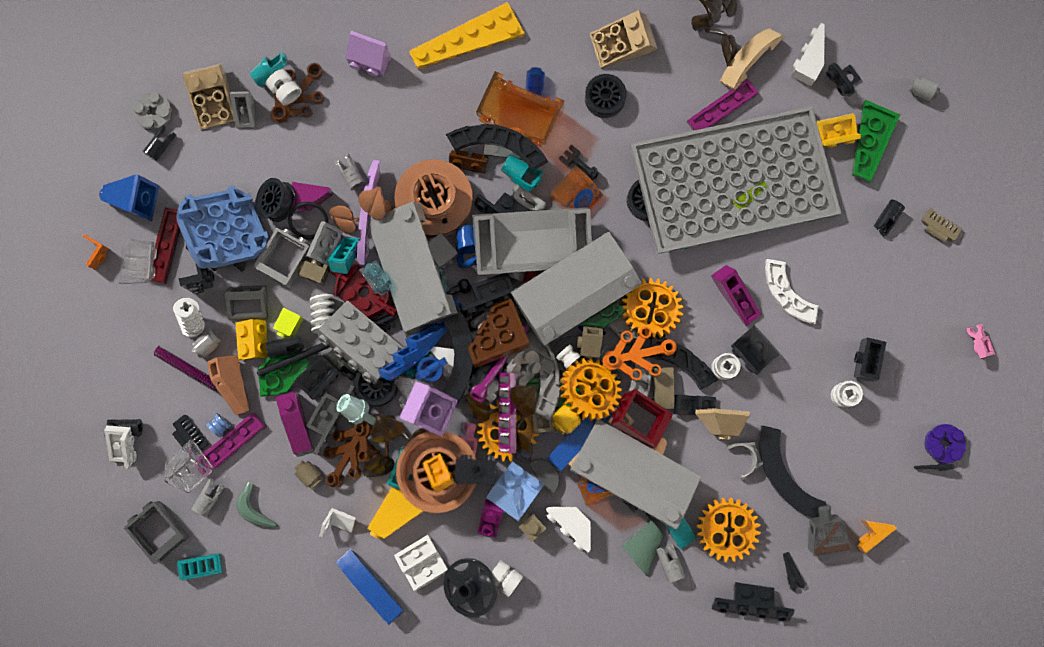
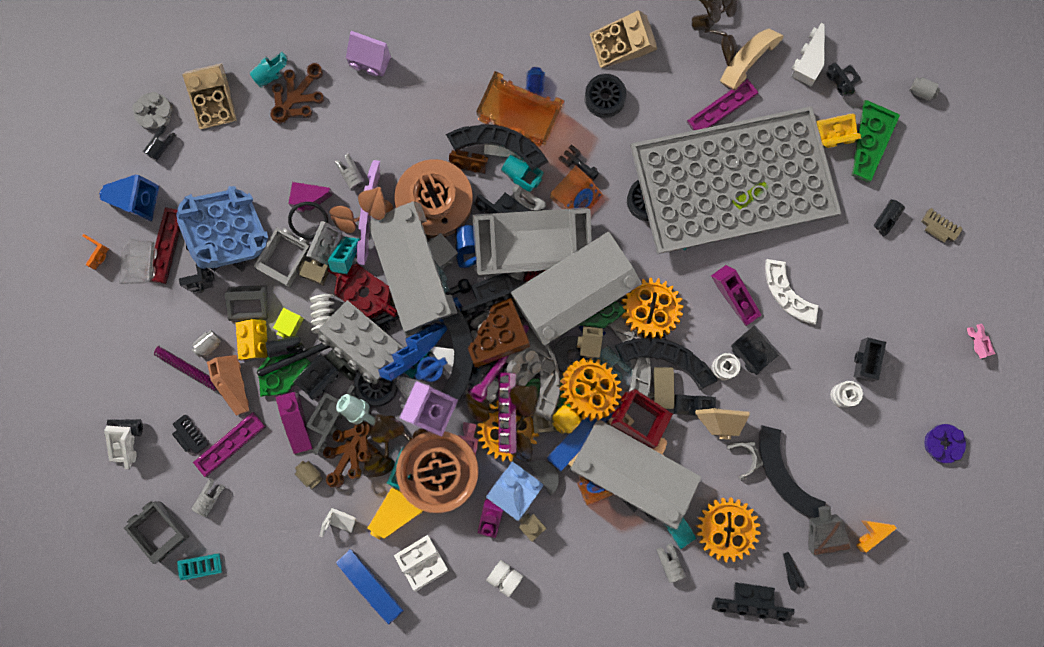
(187, 467): clear slope -> none
(189, 317): white piece -> none
(218, 425): medium blue wheel -> none
(243, 109): light grey slope -> none
(247, 511): sand green piece -> none
(275, 200): black wheel -> none
(283, 86): white wheel -> none
(376, 277): clear light blue hips -> none
(438, 473): light orange slope -> none
(470, 587): black wheel -> none
(475, 471): black brick -> none
(481, 32): yellow wing -> none
(568, 356): white wheel -> none
(573, 524): white slope -> none
(636, 354): orange plant -> none
(644, 545): sand green slope -> none
(941, 466): black piece -> none

